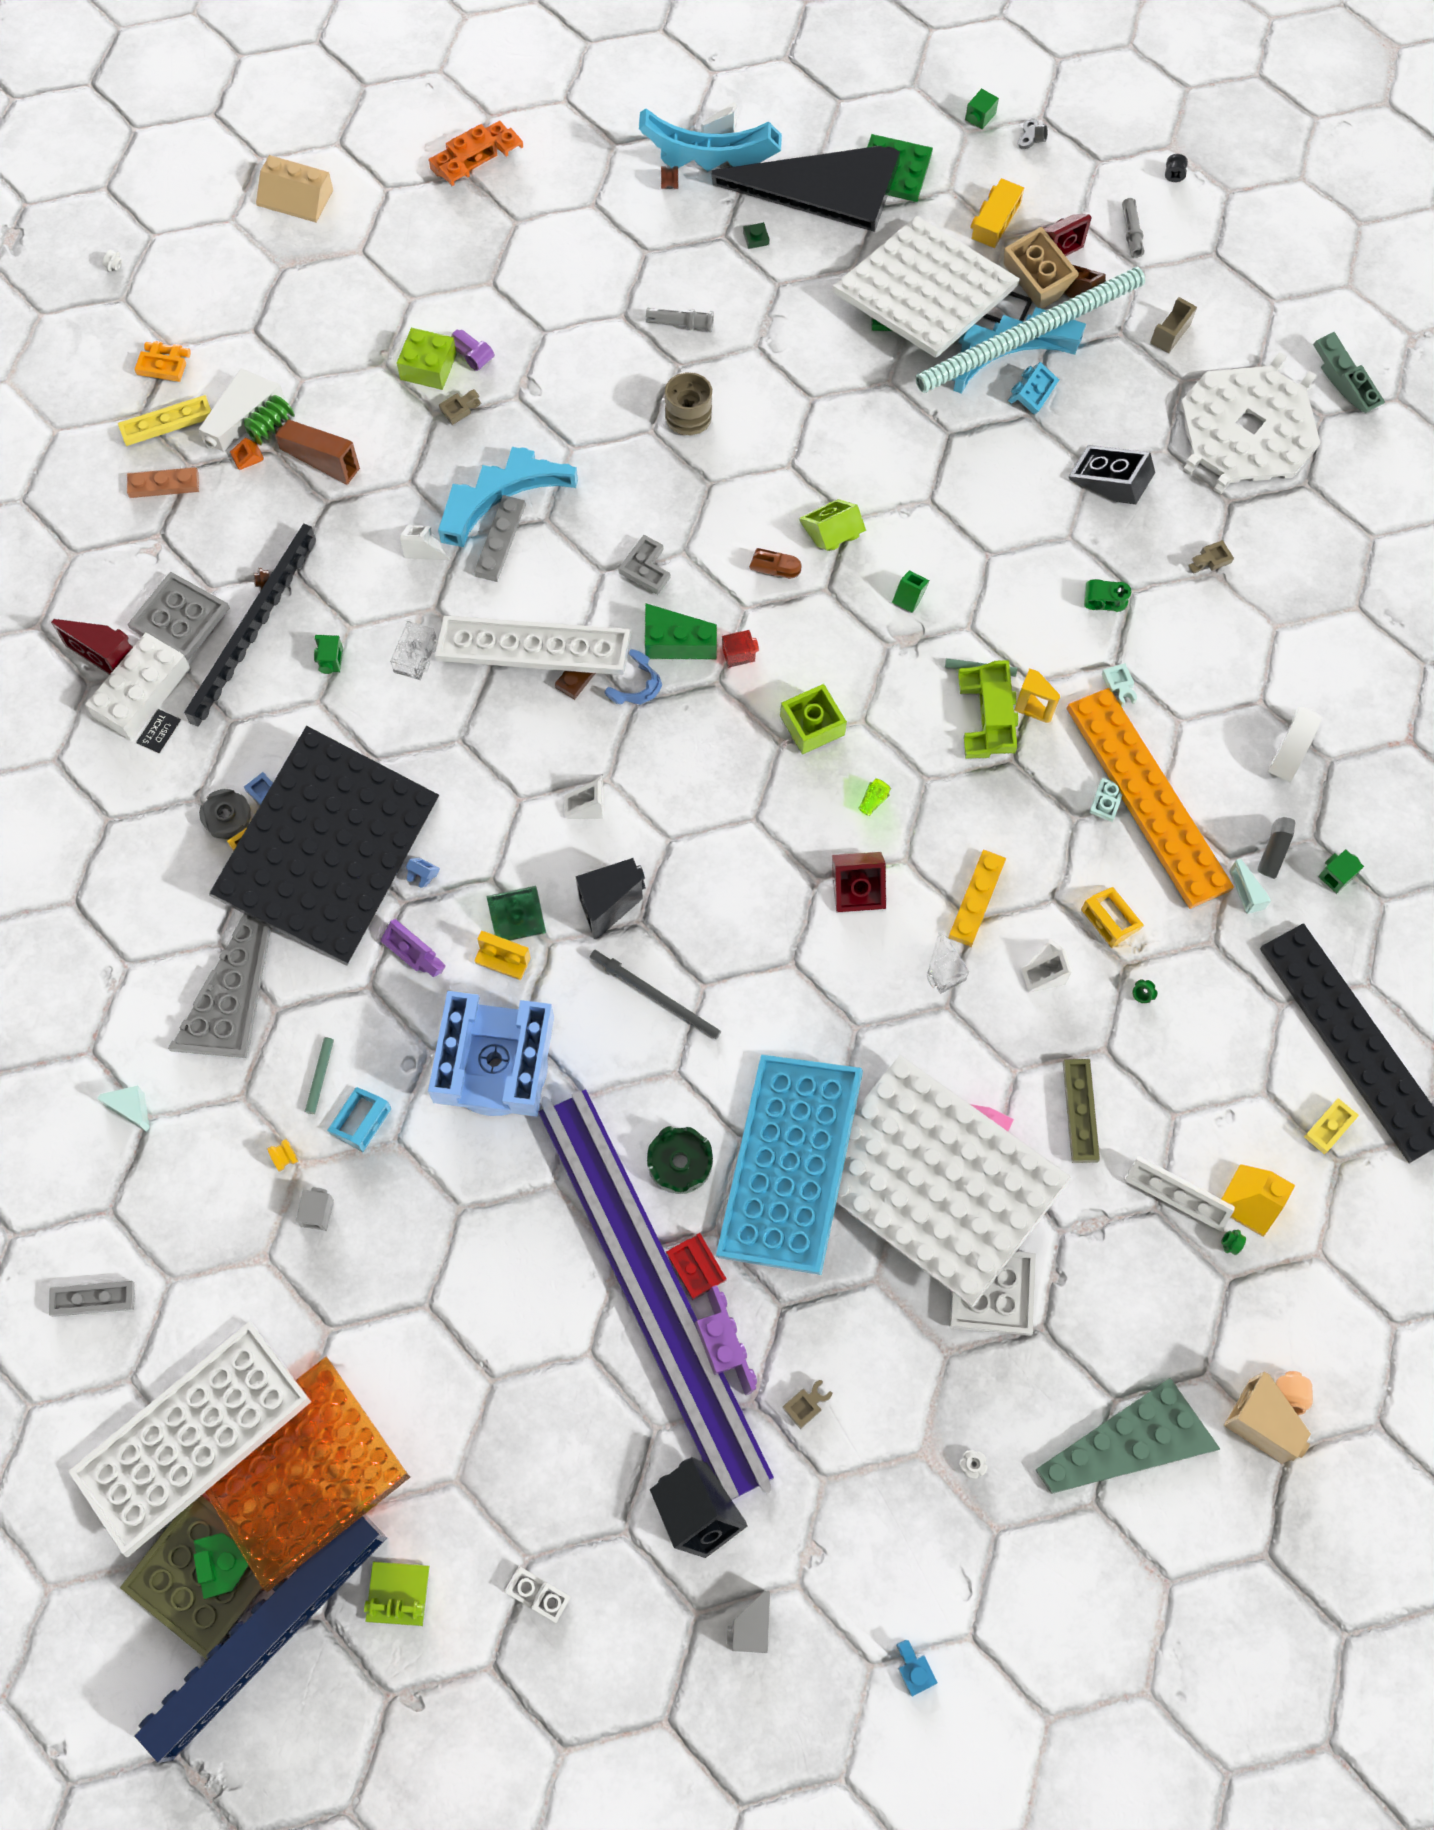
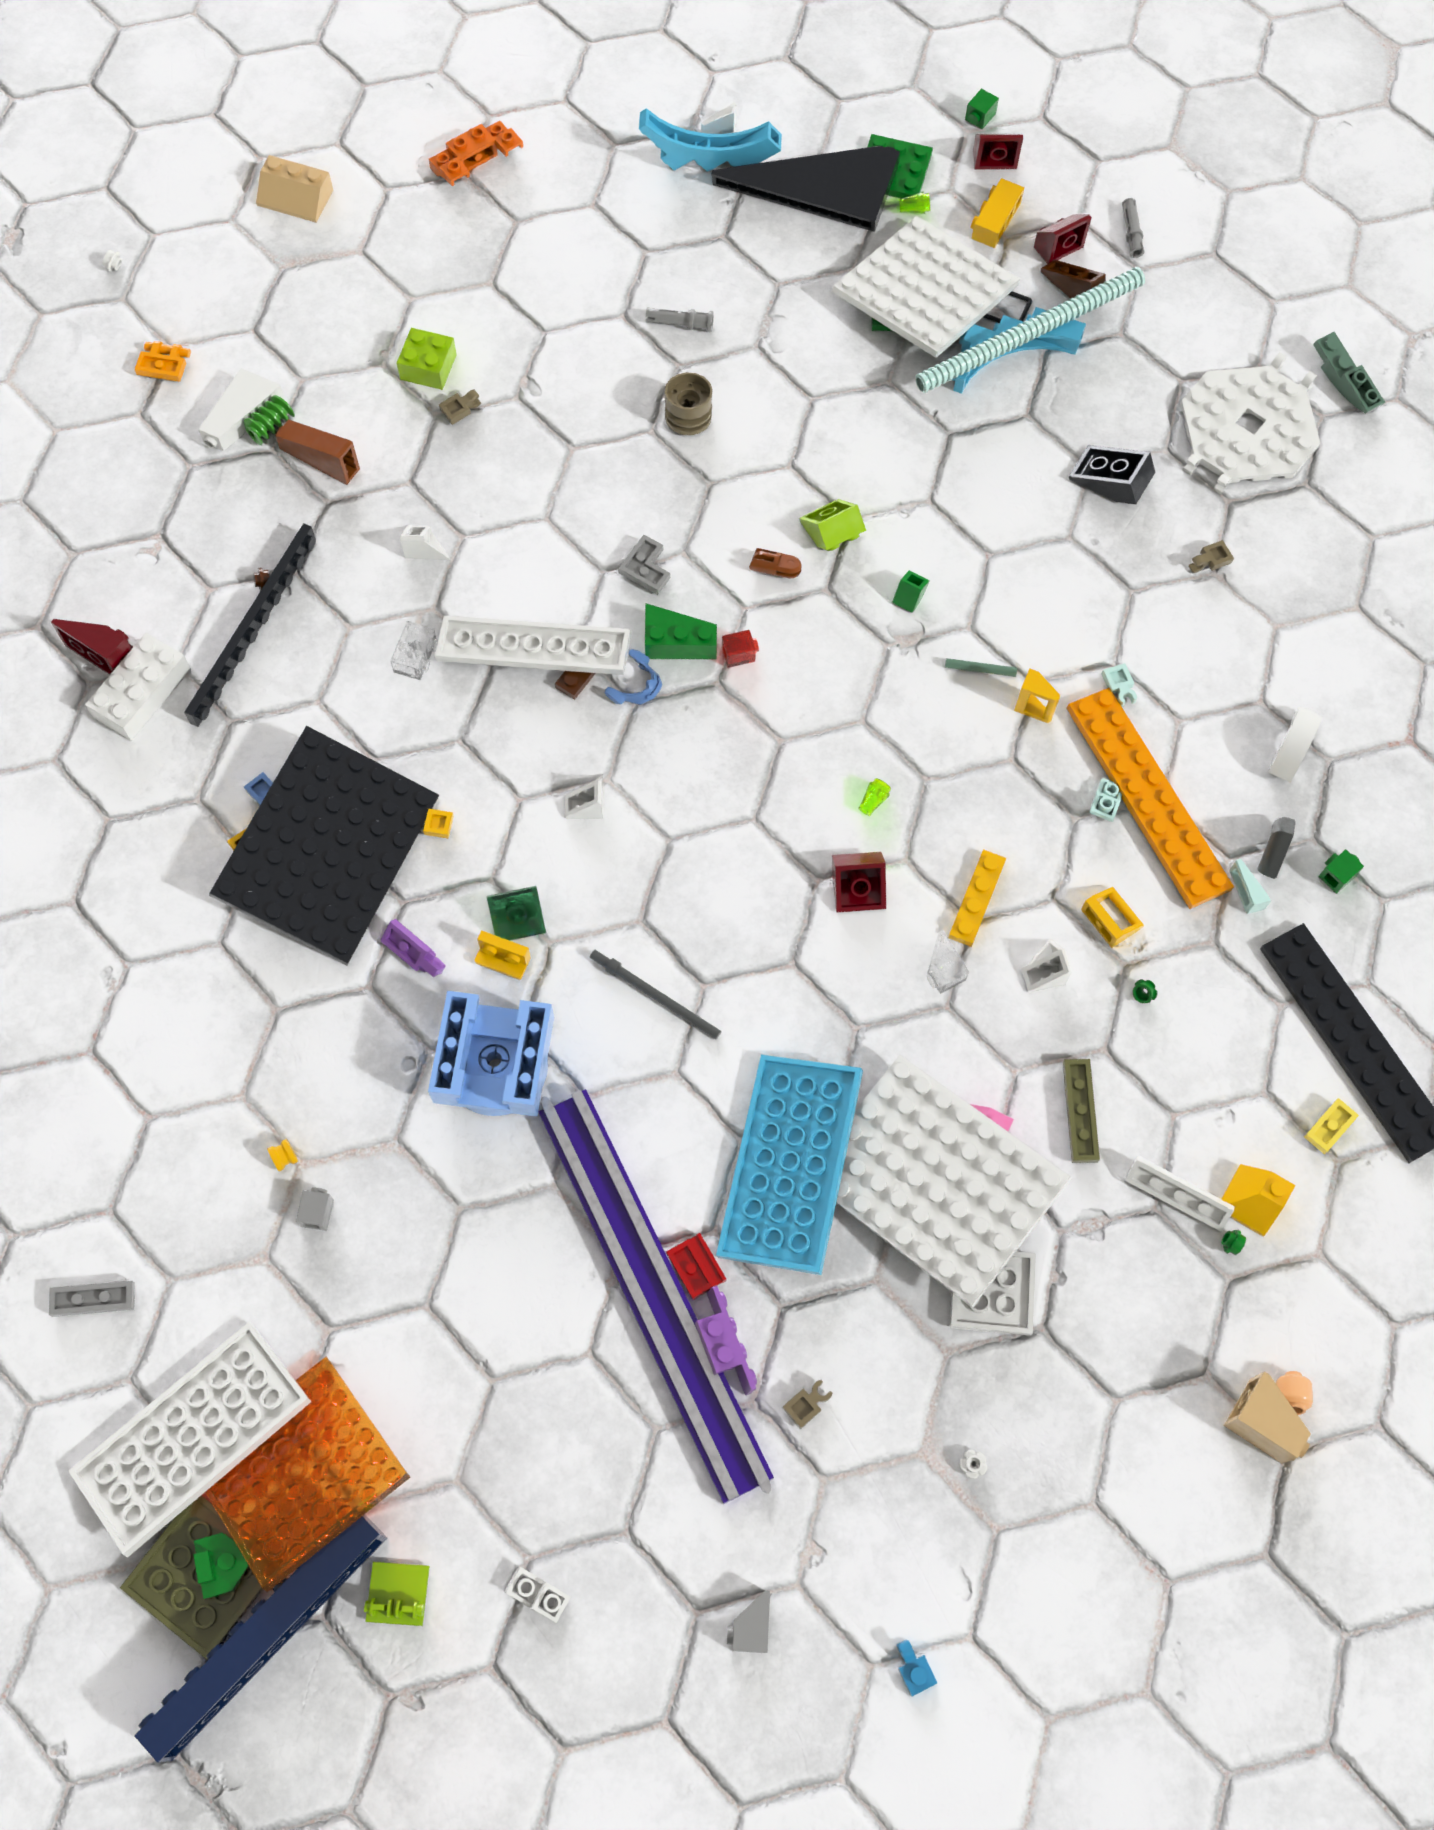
(129, 1104): light aqua slope -> none
(158, 731): black sticker -> none
(162, 482): nougat plate -> none
(164, 420): light yellow plate -> none
(179, 615): light grey plate -> none
(228, 1000): light grey wing -> none
(231, 825): dark grey plate -> none
(246, 454): orange slope -> none
(319, 1075): sand green bar -> none
(328, 653): green brick -> none
(368, 1126): medium azure tile -> none
(424, 869): medium blue tile -> none
(438, 823): none -> yellow plate
(475, 352): medium lavender piece -> none
(500, 538): light grey plate -> none
(521, 473): medium azure arch -> none
(610, 893): black slope -> none
(669, 177): copper wheel -> none
(676, 1142): dark green plate -> none
(696, 1509): black slope -> none
(756, 235): dark green plate -> none
(813, 718): lime brick -> none
(916, 203): none -> clear neon green cone
(996, 707): lime bracket -> none
(997, 151): none -> dark red slope
(1034, 387): medium azure bracket -> none
(1036, 133): piece -> none
(1040, 266): tan slope -> none
(1105, 595): green piece -> none
(1140, 1437): sand green wing -> none
(1174, 326): dark tan panel -> none
(1176, 168): black wheel -> none

